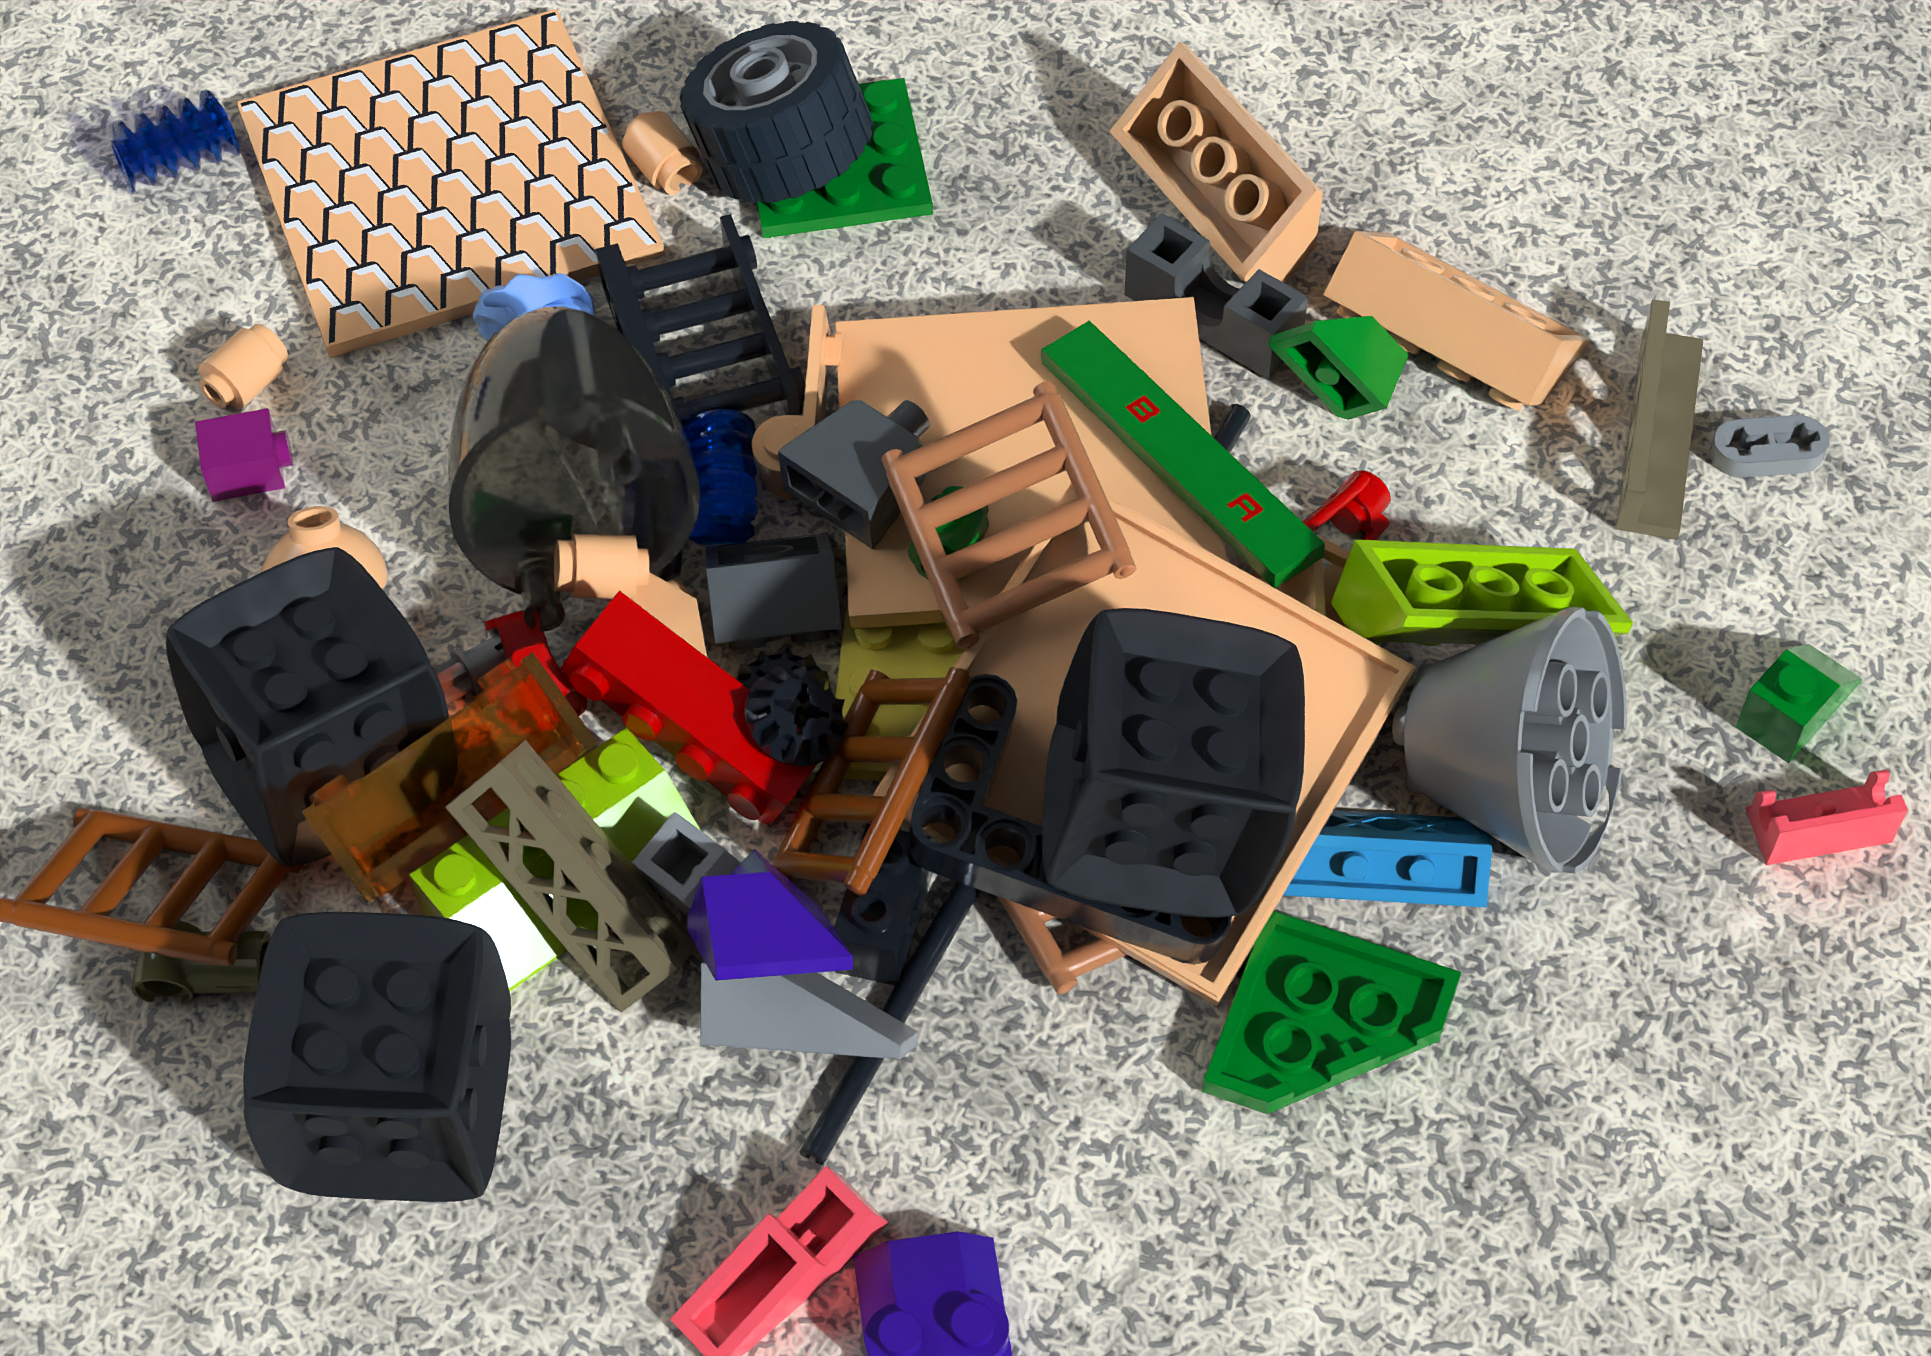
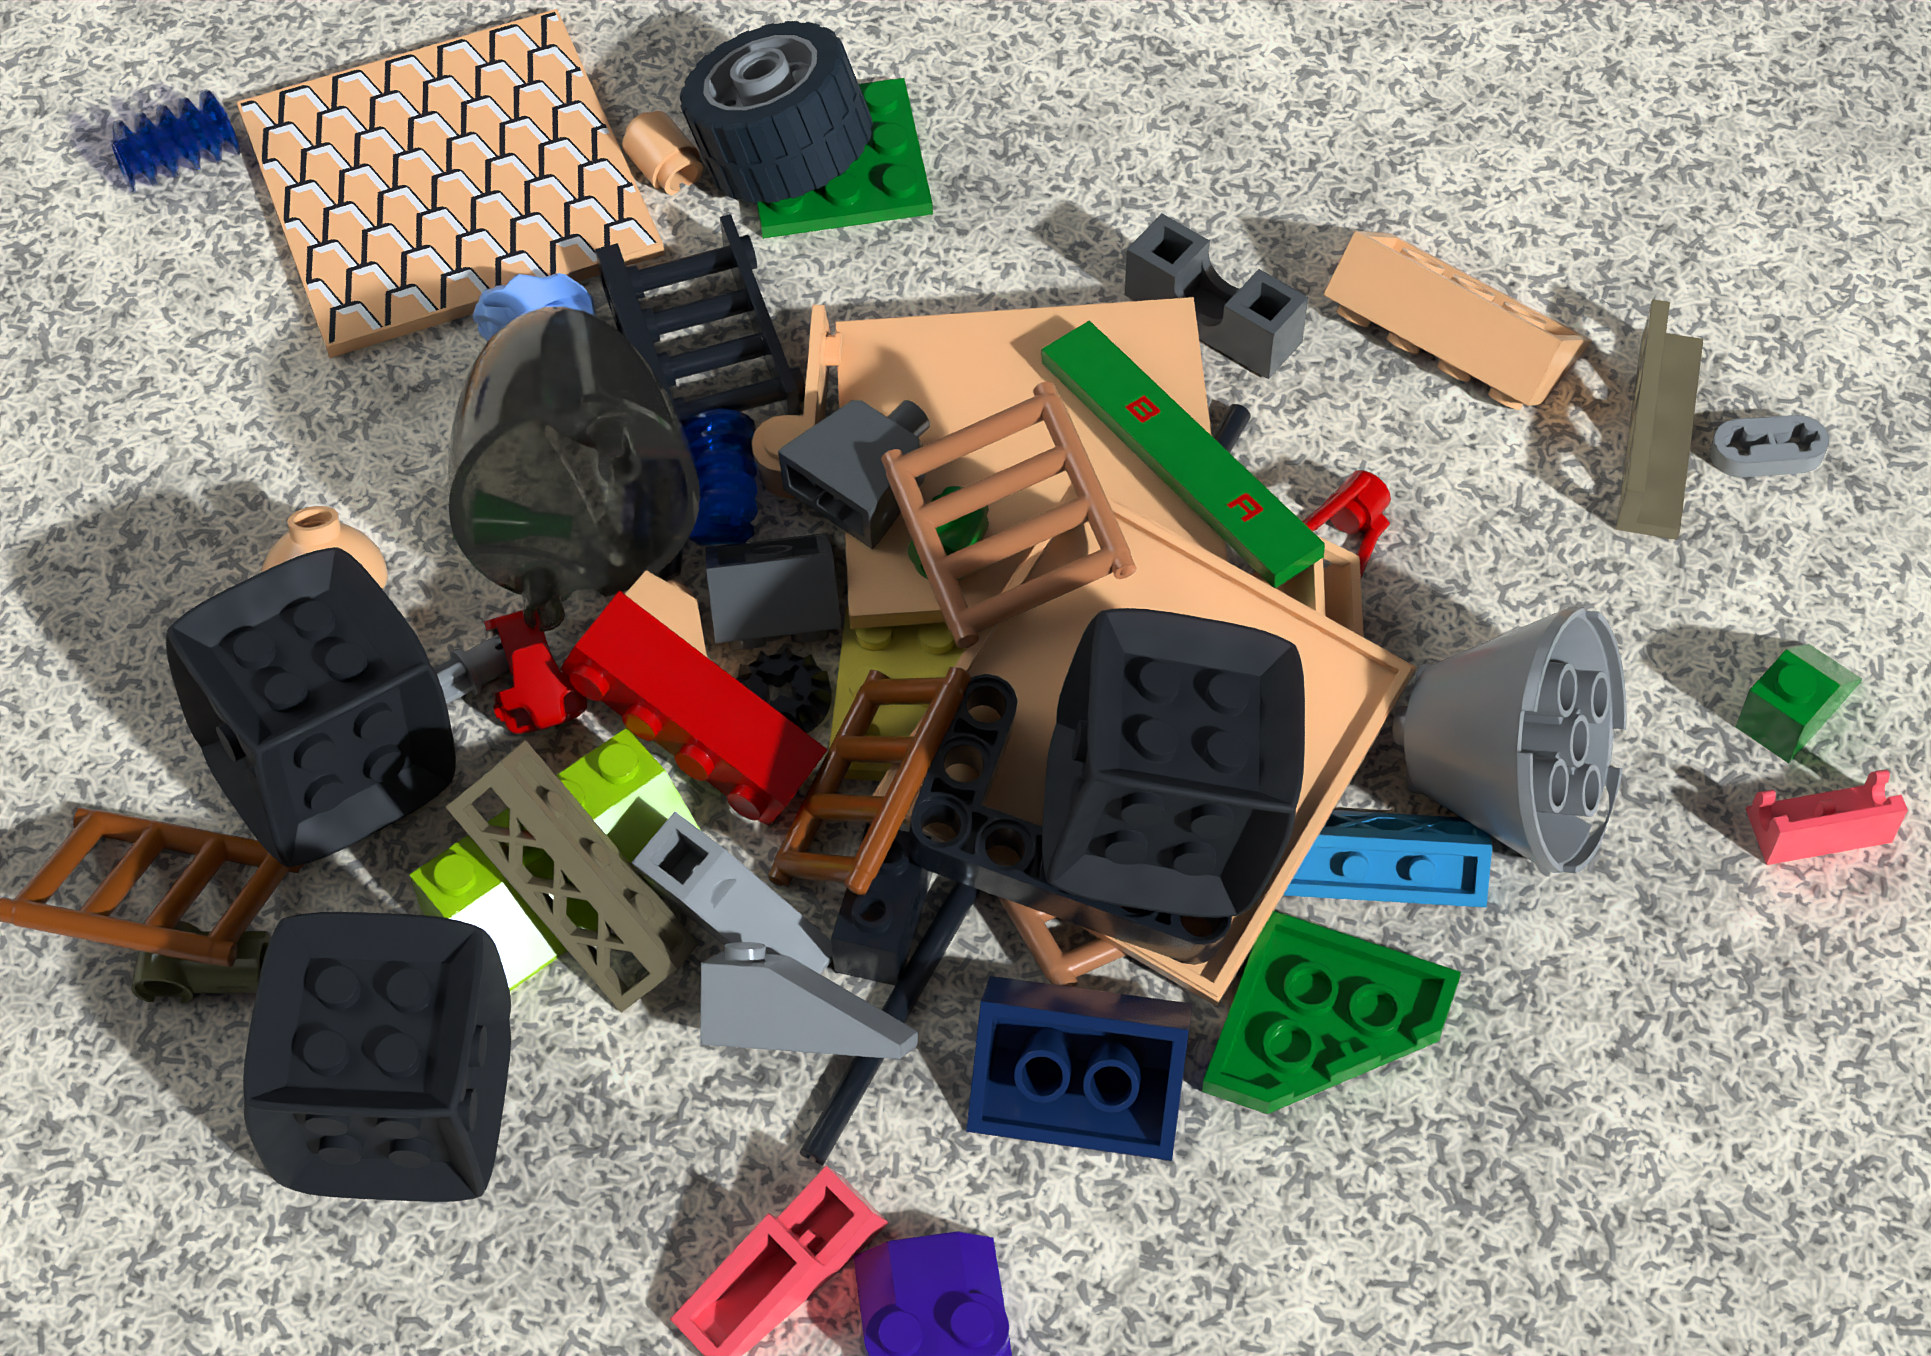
(242, 367): light nougat brick -> none
(242, 454): magenta brick -> none
(398, 814): clear orange windscreen -> none
(600, 566): light nougat brick -> none
(762, 925): dark purple slope -> none
(775, 728): black gear -> none
(1079, 1067): none -> dark blue slope
(1221, 169): light nougat slope -> none
(1344, 362): green slope -> none
(1463, 591): lime slope -> none

